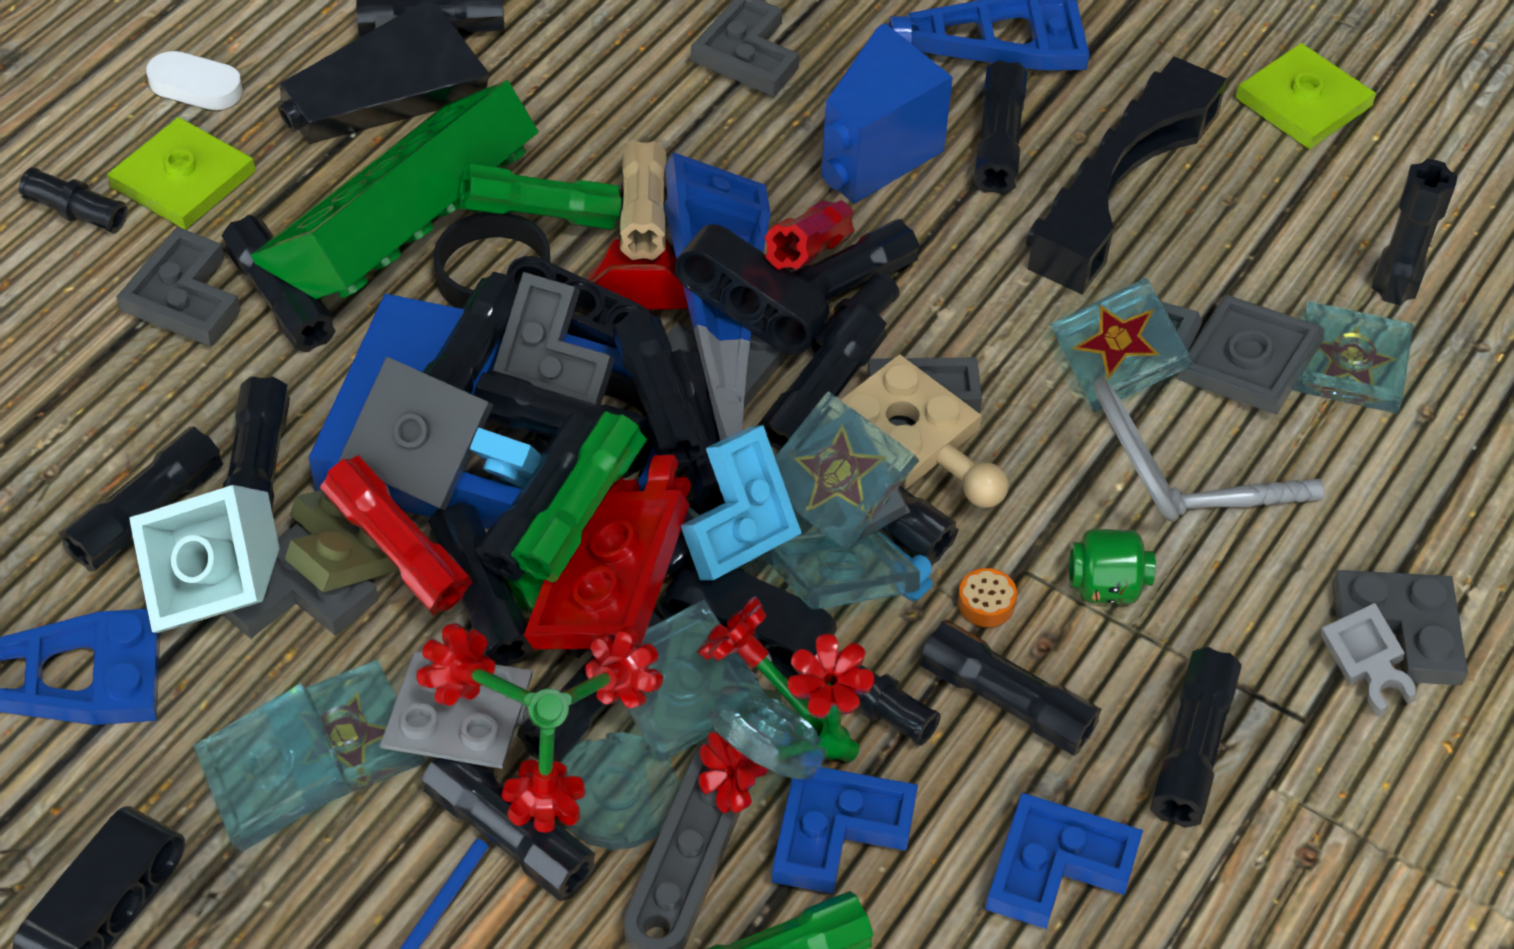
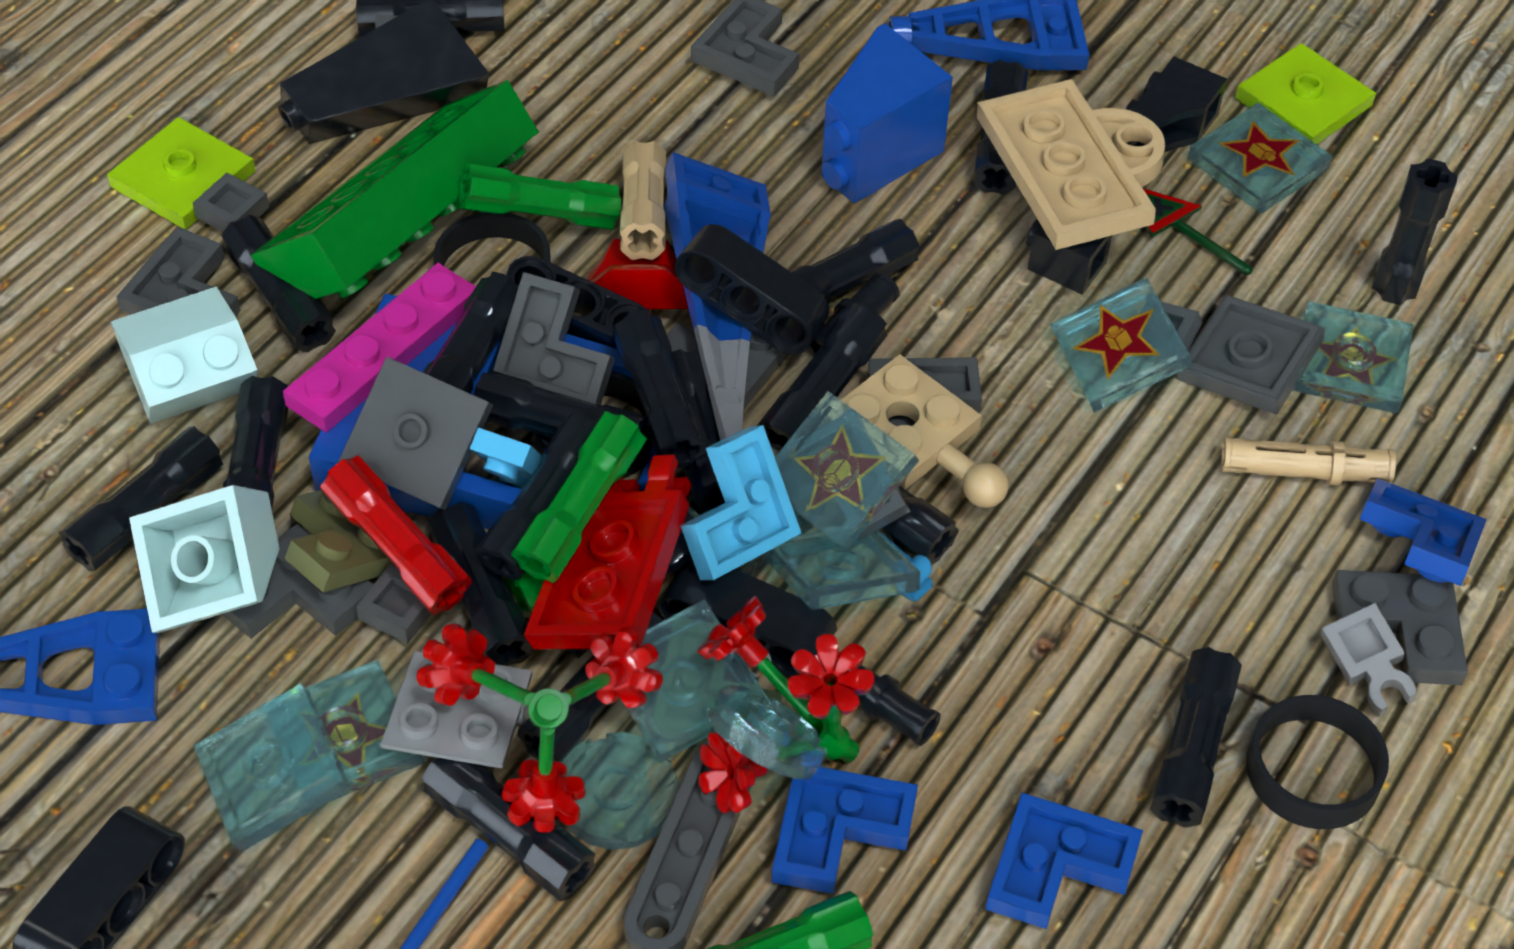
(73, 200): black pin -> none
(184, 353): none -> light aqua slope
(194, 80): white tile -> none
(229, 202): none -> dark grey plate
(392, 607): none -> dark grey plate
(397, 331): none -> dark pink plate
(800, 239): red axle -> none
(987, 597): tile -> none
(1047, 708): black axle -> none
(1076, 161): none -> tan plate
(1111, 566): green head -> none
(1171, 212): none -> dark green piece
(1172, 501): light grey piece -> none
(1260, 157): none -> clear light blue tile
(1324, 462): none -> tan pin
(1334, 713): none -> black tyre
(1441, 533): none -> blue plate

